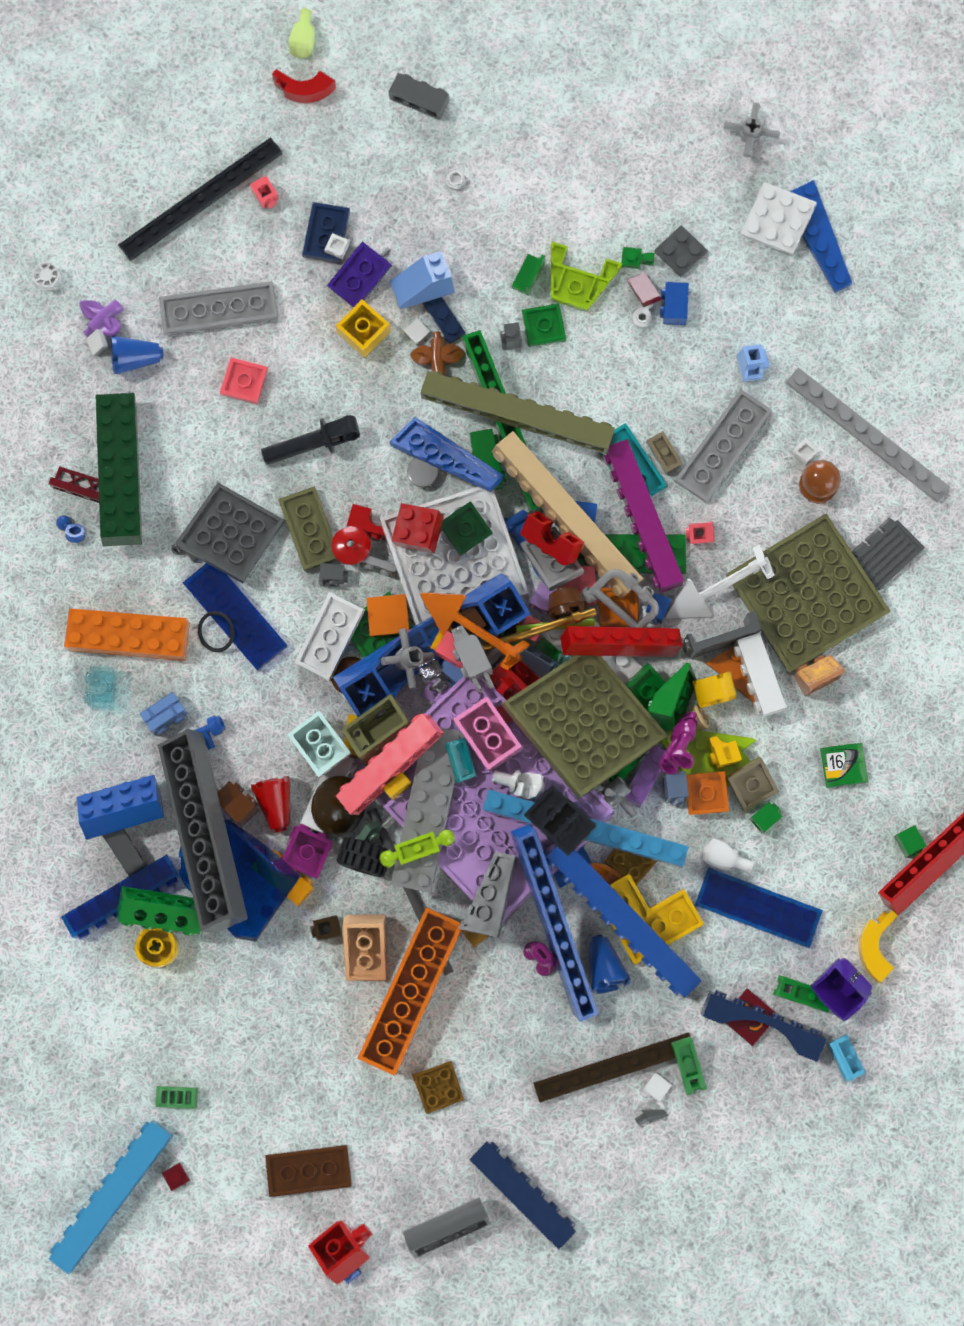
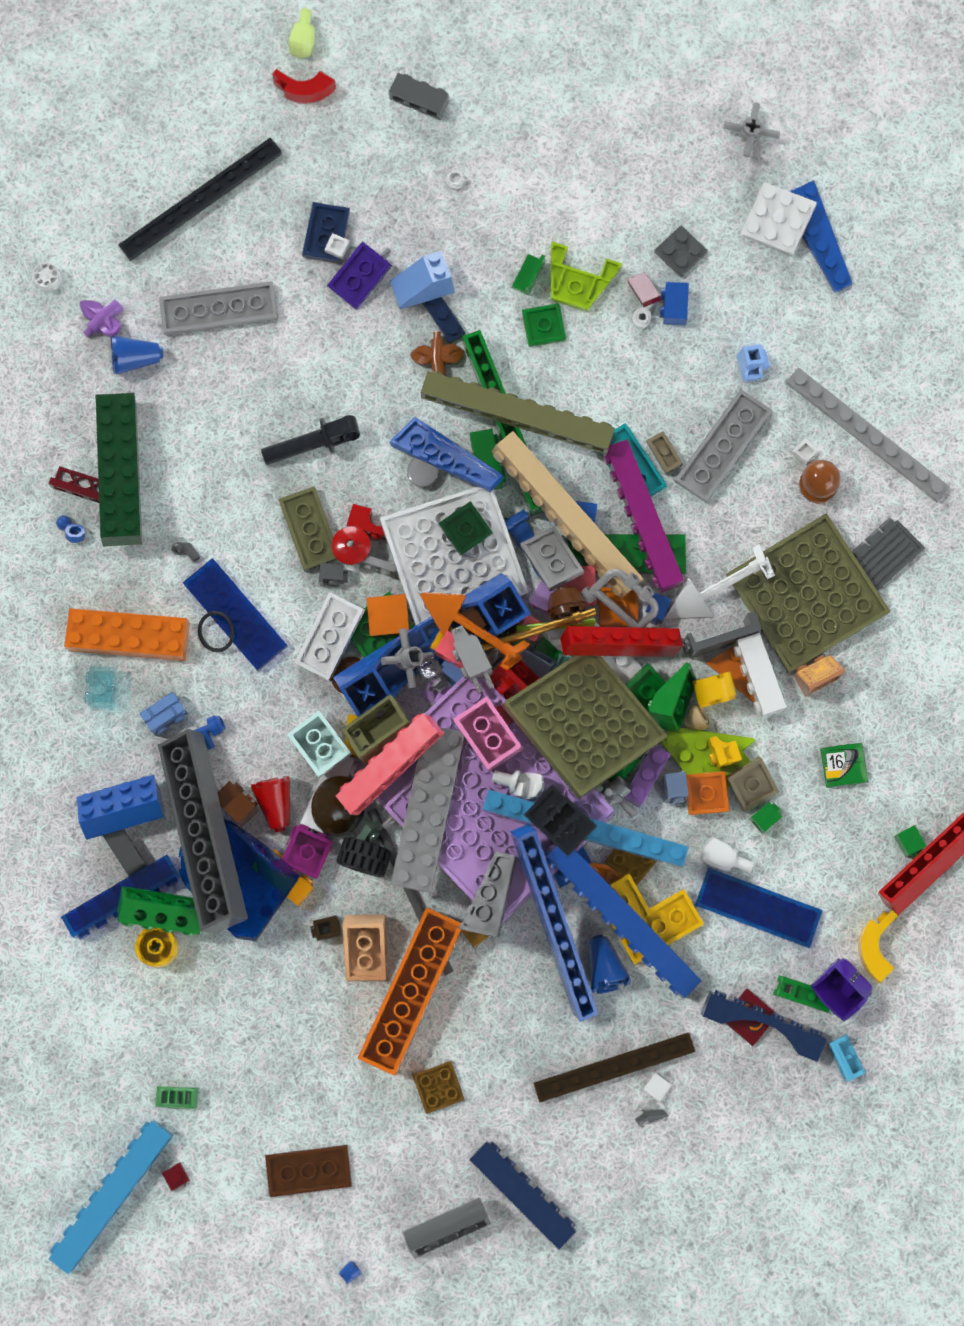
(97, 342): white tile -> none
(230, 532): dark grey plate -> none
(244, 380): coral plate -> none
(262, 187): coral brick -> none
(340, 1250): red hinge -> none
(363, 328): yellow brick -> none
(397, 786): yellow piece -> none
(416, 331): white tile -> none
(417, 528): red brick -> none
(417, 848): lime plate -> none
(460, 760): teal tile -> none
(511, 336): dark grey brick -> none
(538, 532): red arch -> none
(543, 956): magenta piece -> none
(633, 258): green plate -> none
(676, 752): magenta piece -> none
(688, 1065): green plate -> none
(708, 535): coral brick -> none

